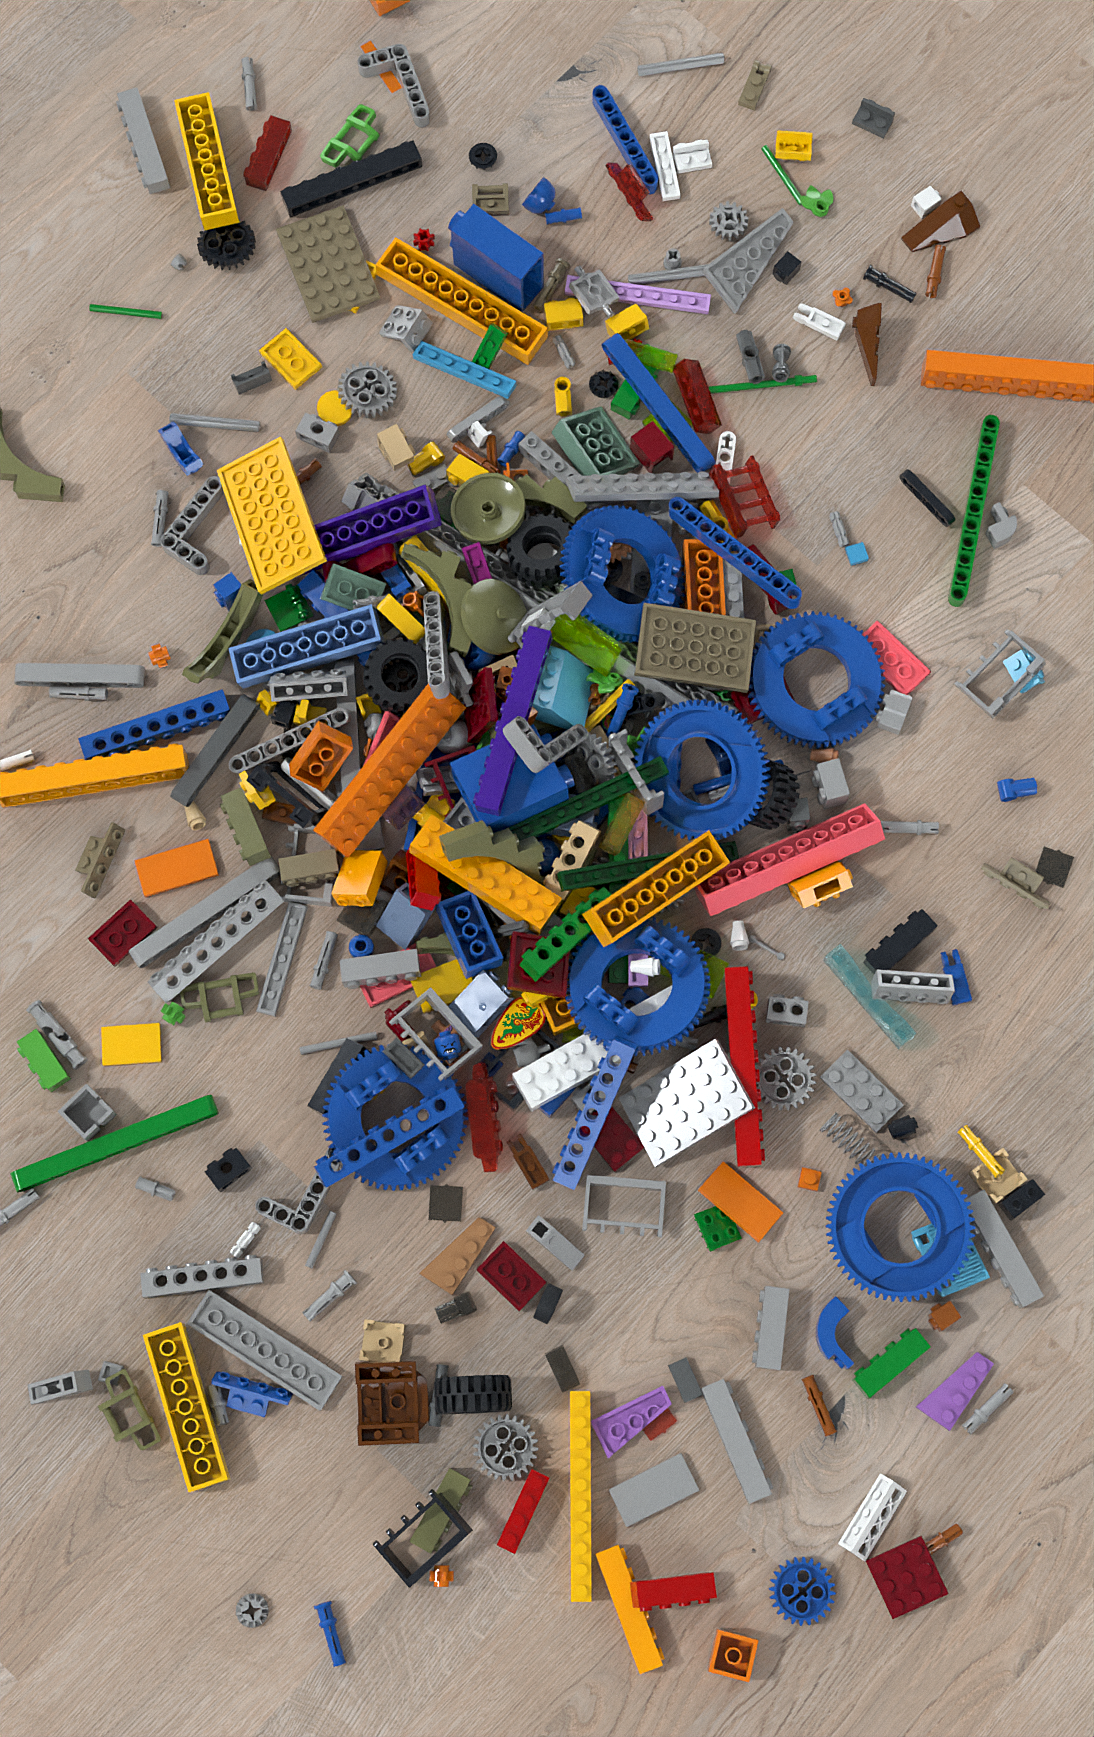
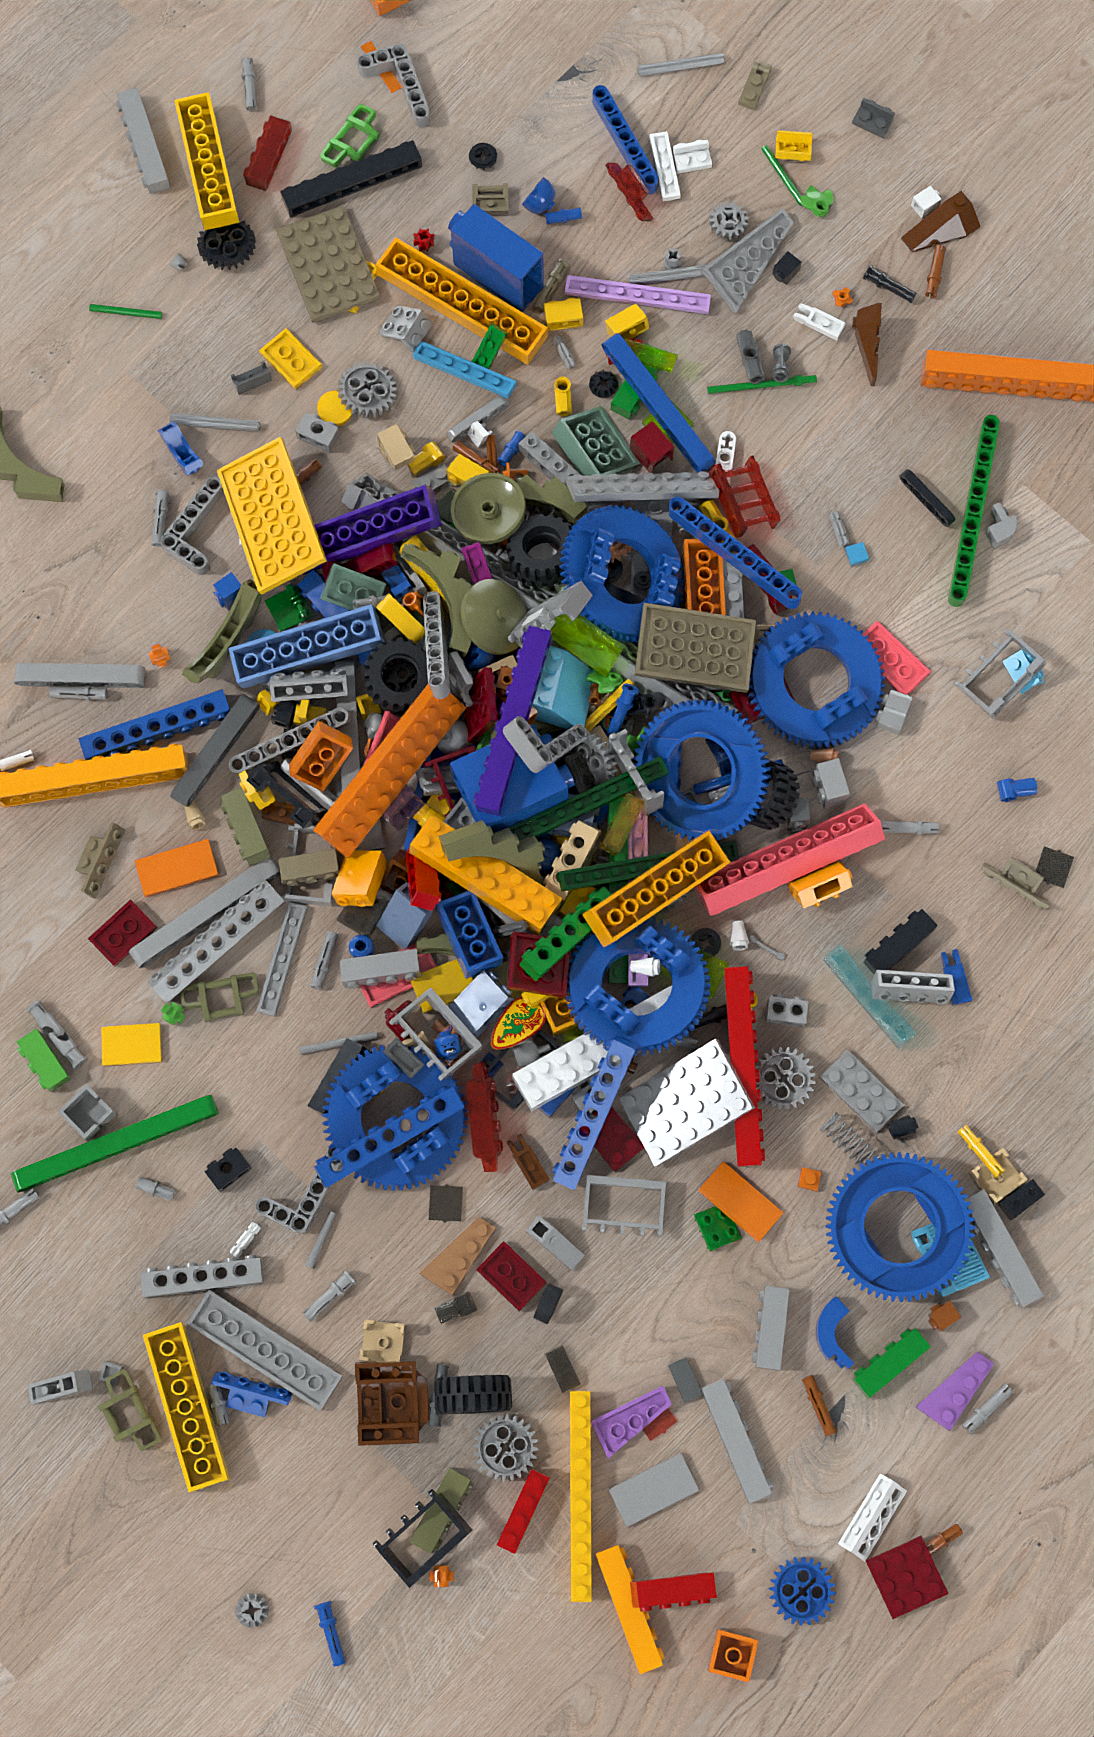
(594, 292): light grey plate -> none
(697, 396): clear red brick -> none

